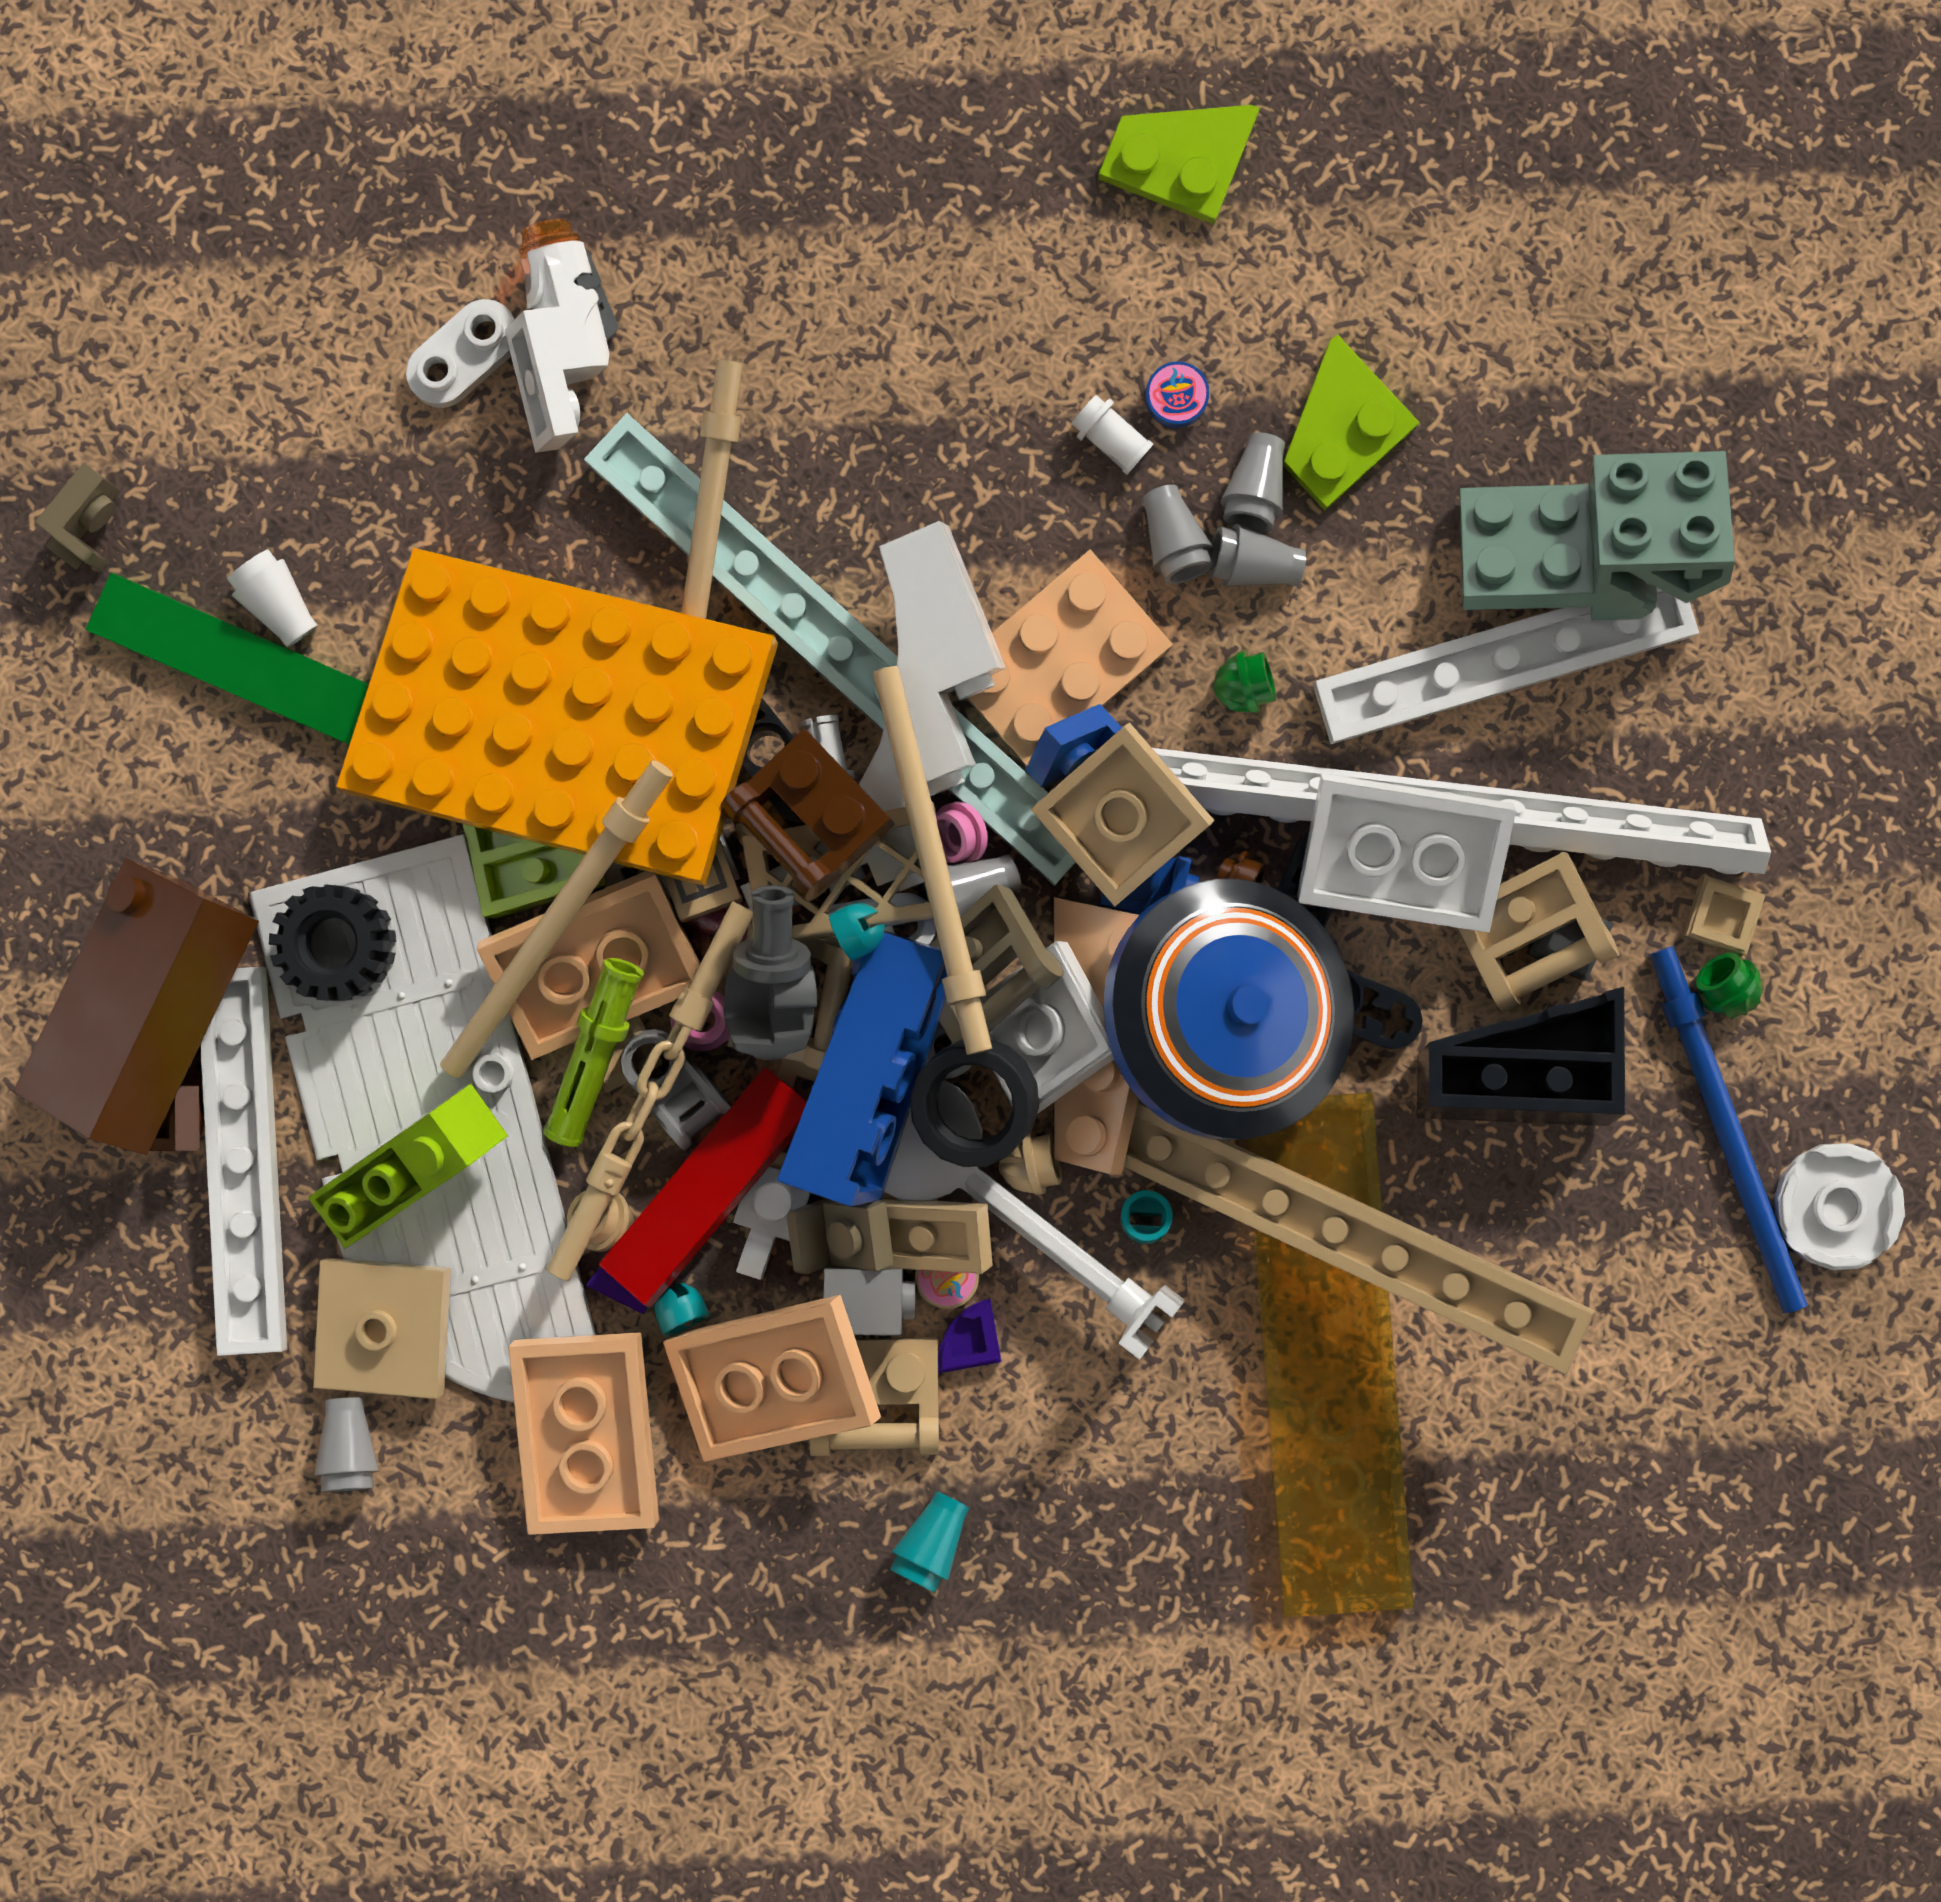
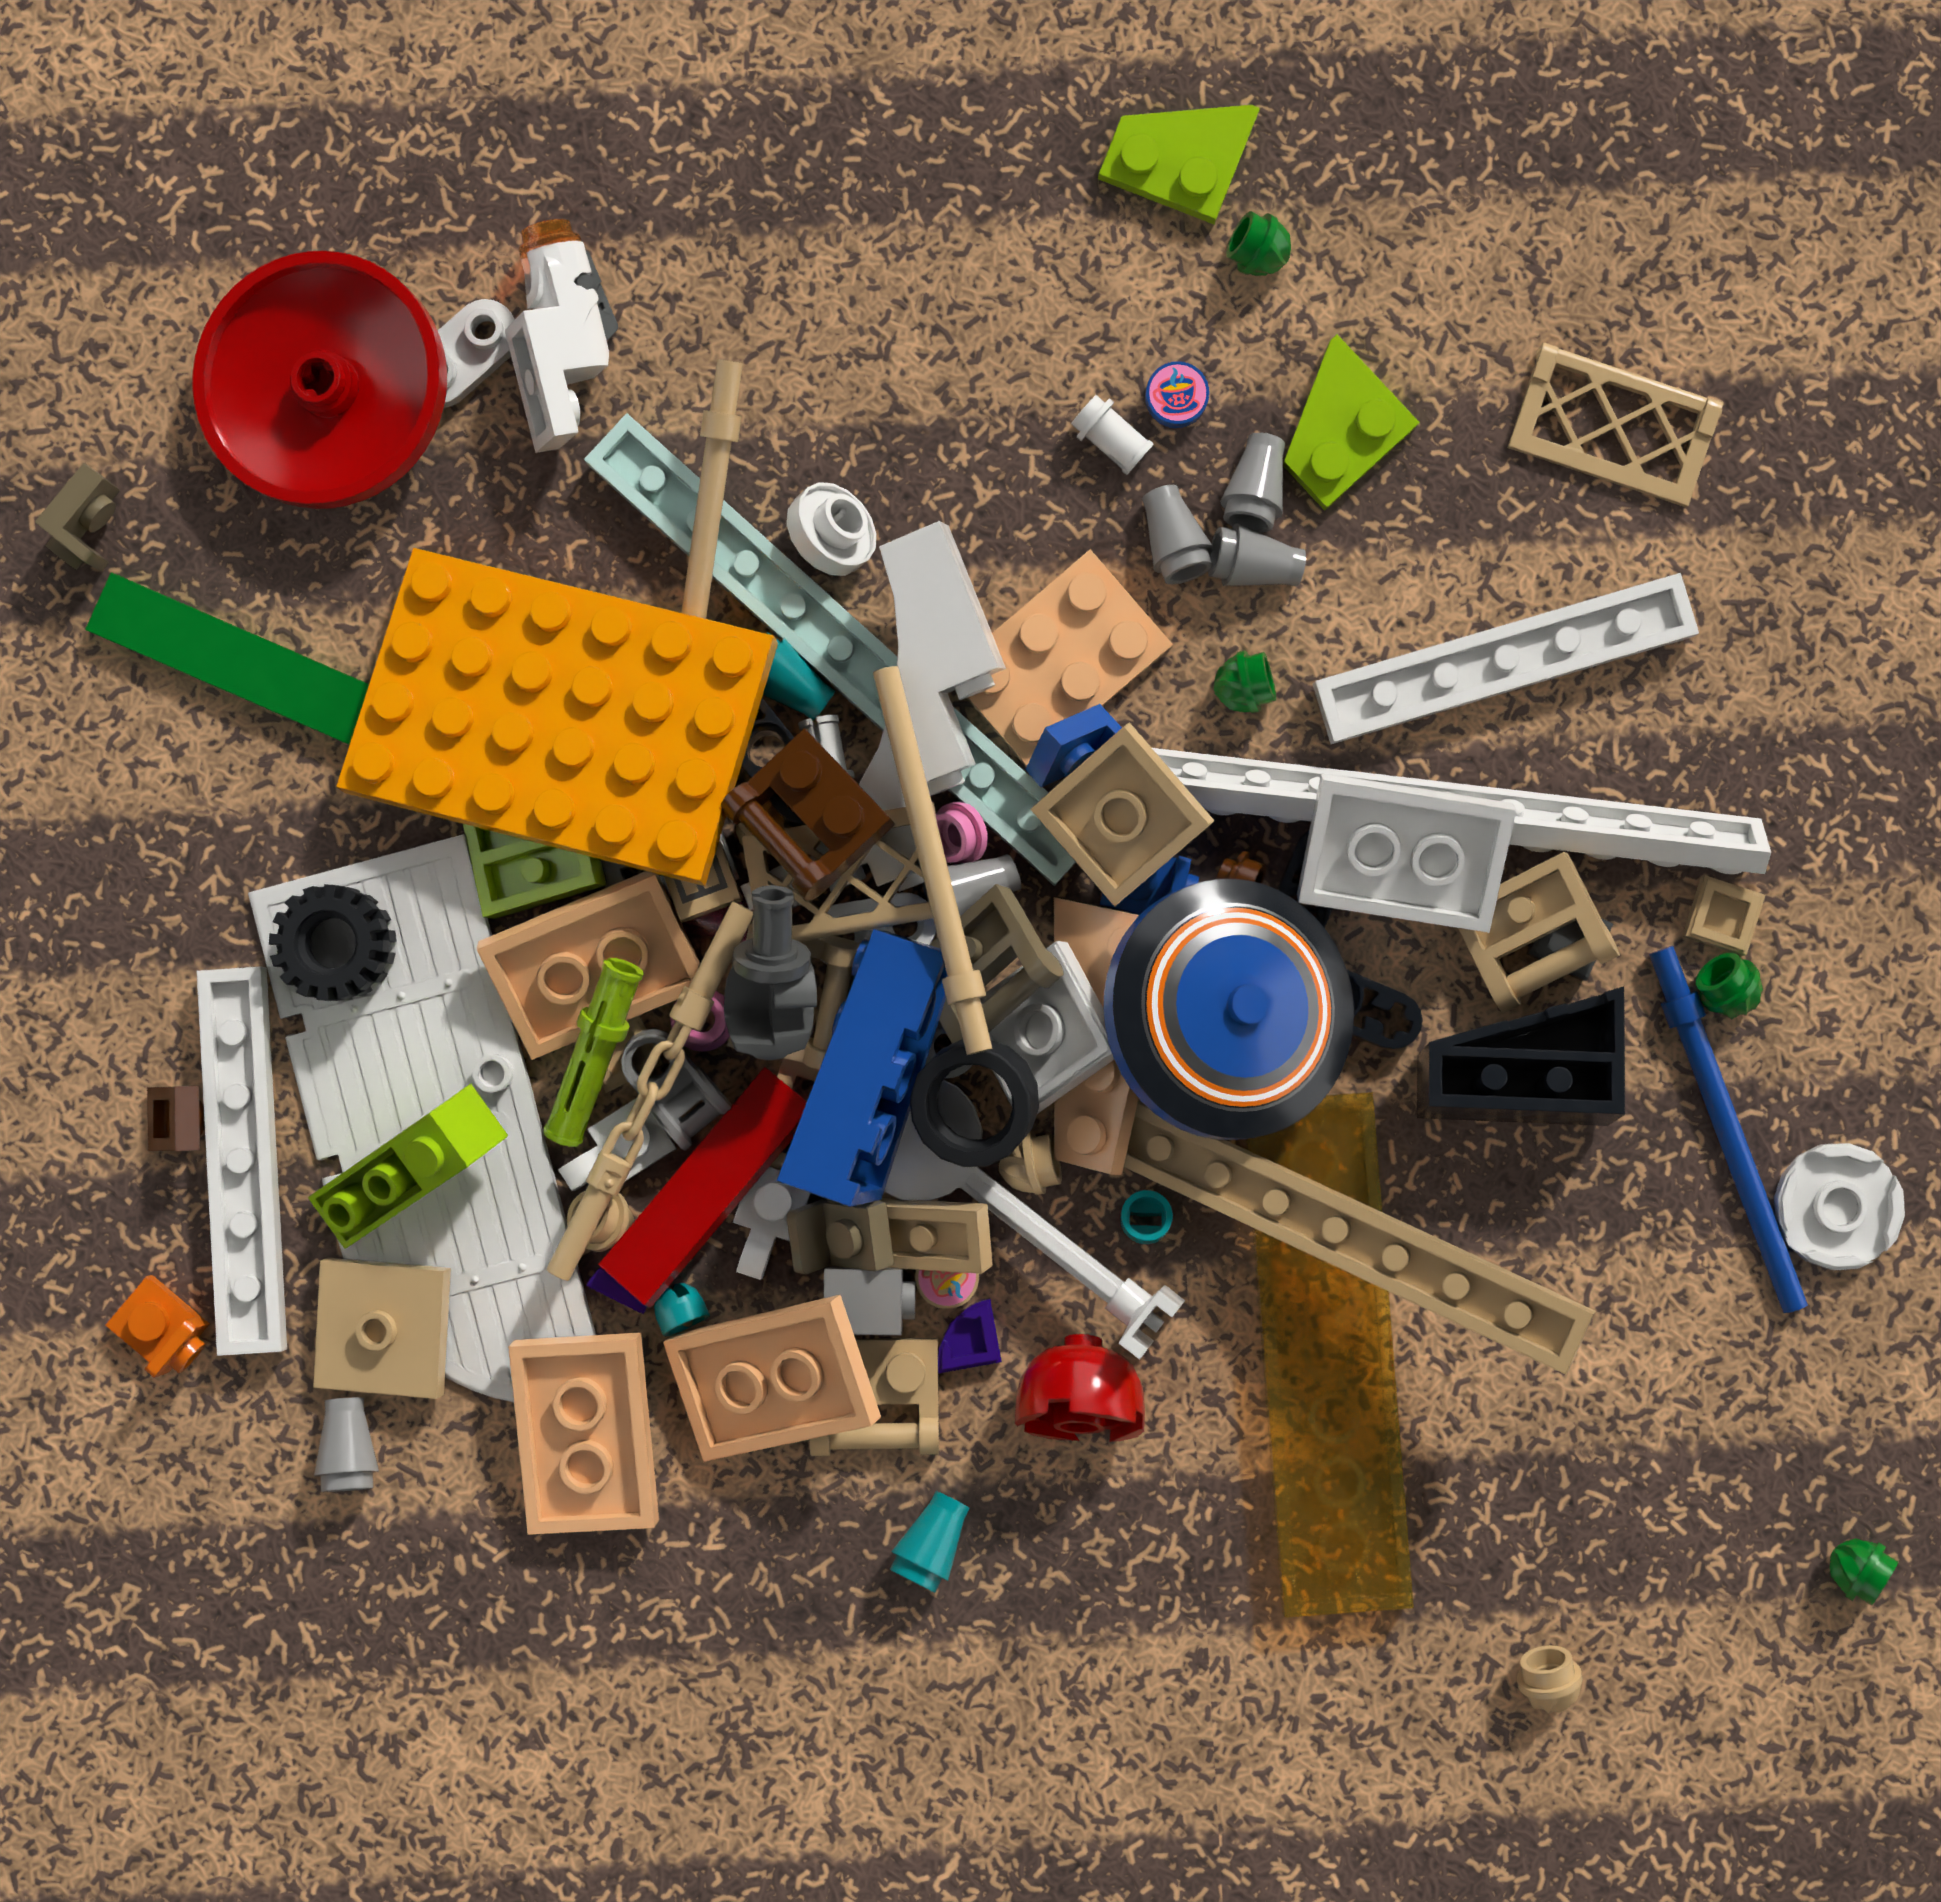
(135, 1007): reddish brown brick -> none
(159, 1327): none -> orange bracket
(272, 597): white cone -> none
(319, 379): none -> red dish
(622, 825): tan bar -> none
(655, 1147): none -> white plate
(796, 682): none -> teal cone
(831, 529): none -> white plate
(853, 930): teal hinge -> none
(1080, 1392): none -> red cylinder
(1259, 245): none -> green plate
(1549, 1678): none -> tan plate
(1572, 454): none -> tan window
(1601, 542): sand green piece -> none
(1861, 1569): none -> green plate

